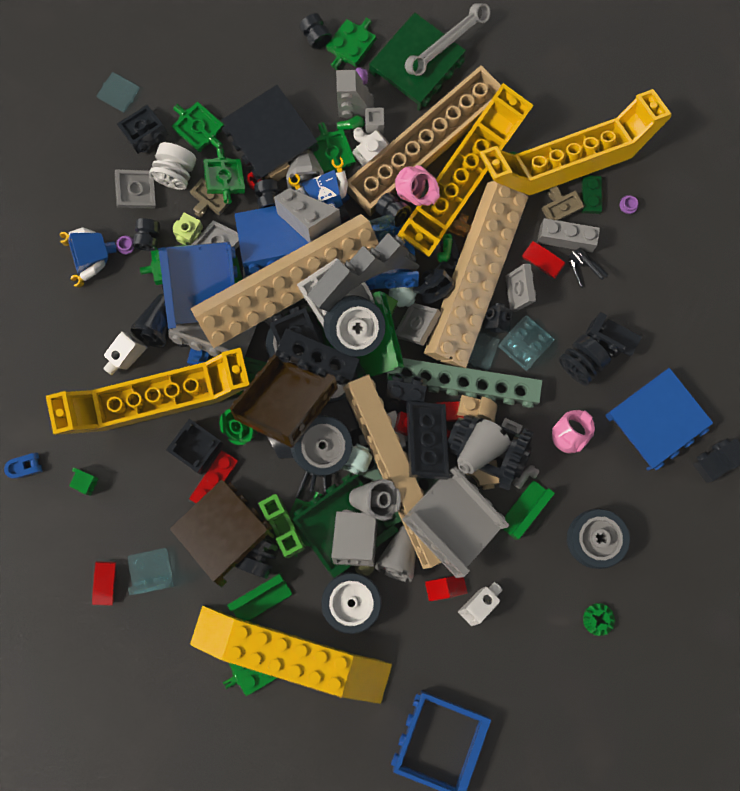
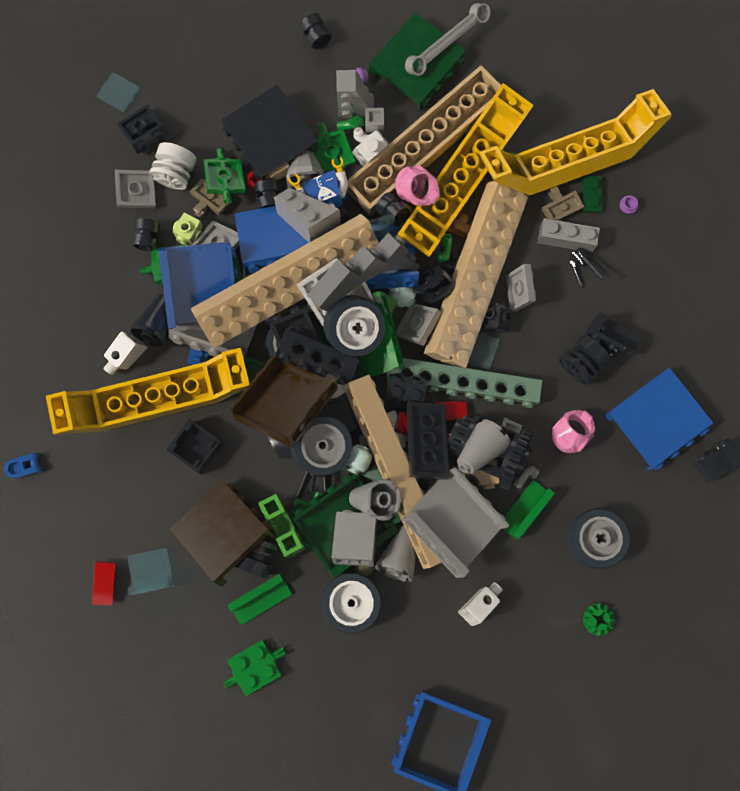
(83, 482): green panel -> none
(88, 252): blue torso -> none
(124, 245): medium lavender plate -> none
(198, 126): green plate -> none
(218, 471): red plate -> none
(236, 431): green cylinder -> none
(290, 657): yellow slope -> none
(351, 43): green plate -> none
(445, 588): red slope -> none
(474, 407): tan brick -> none
(526, 342): clear light blue bracket -> none
(543, 259): red slope -> none

